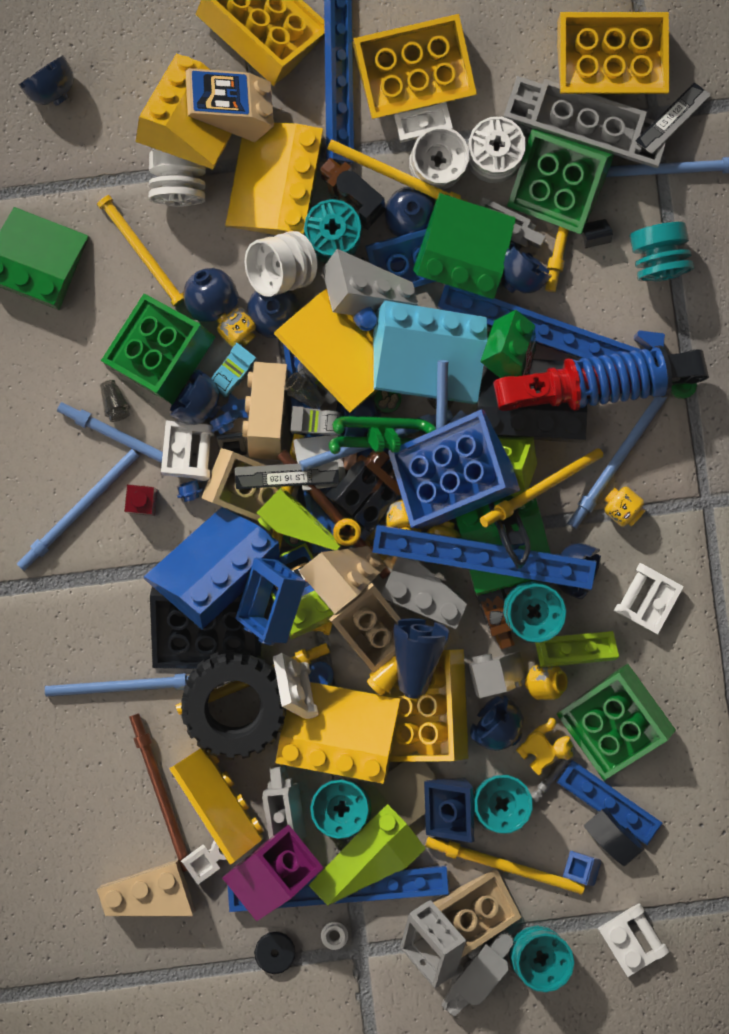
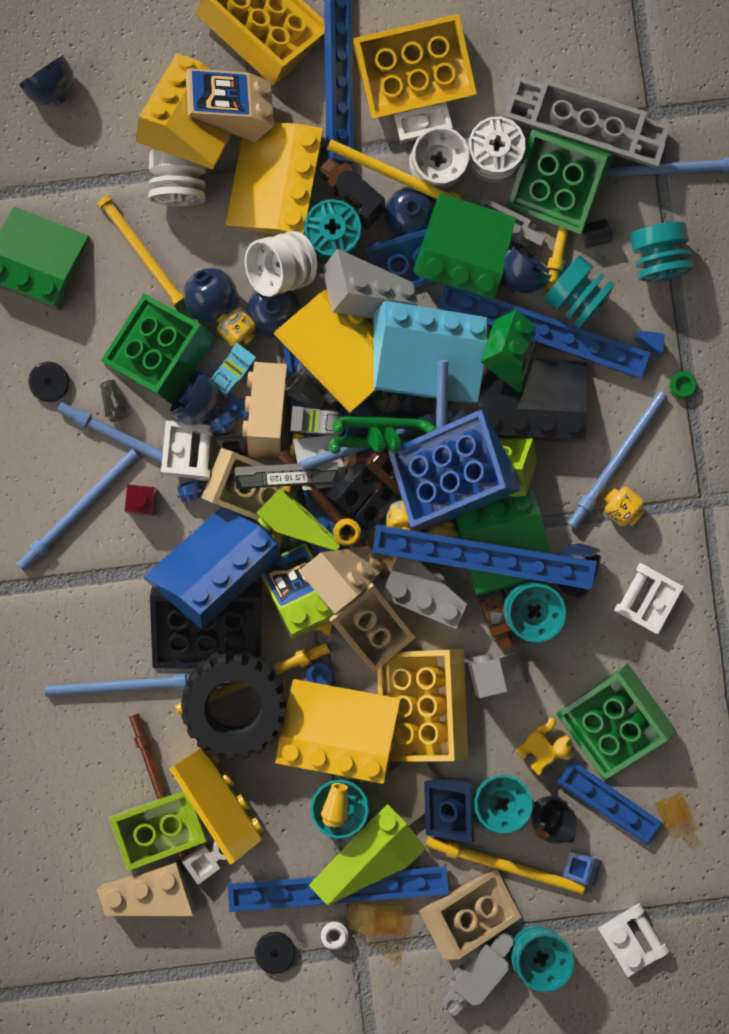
(38, 379): none -> black piece
(156, 830): none -> lime slope
(256, 595): blue window -> none
(273, 873): magenta slope -> none
(283, 803): light grey hinge -> none
(295, 686): white plate -> none
(336, 806): none -> yellow cone
(365, 319): blue hinge -> none
(375, 917): none -> clear yellow slope
(384, 678): yellow cone -> none
(411, 408): none -> black slope
(417, 654): dark blue cone -> none
(432, 940): light grey window -> none
(499, 725): dark blue cylinder -> none
(506, 508): yellow bar -> none
(513, 539): black piece -> none
(544, 786): light grey piece -> none
(546, 682): yellow head -> none
(554, 820): none -> black hair
(577, 649): lime plate -> none
(579, 292): none -> teal wheel
(603, 379): piece -> none
(613, 52): yellow slope -> none
(614, 839): black slope -> none
(672, 118): sticker -> none
(672, 810): none -> clear yellow tile

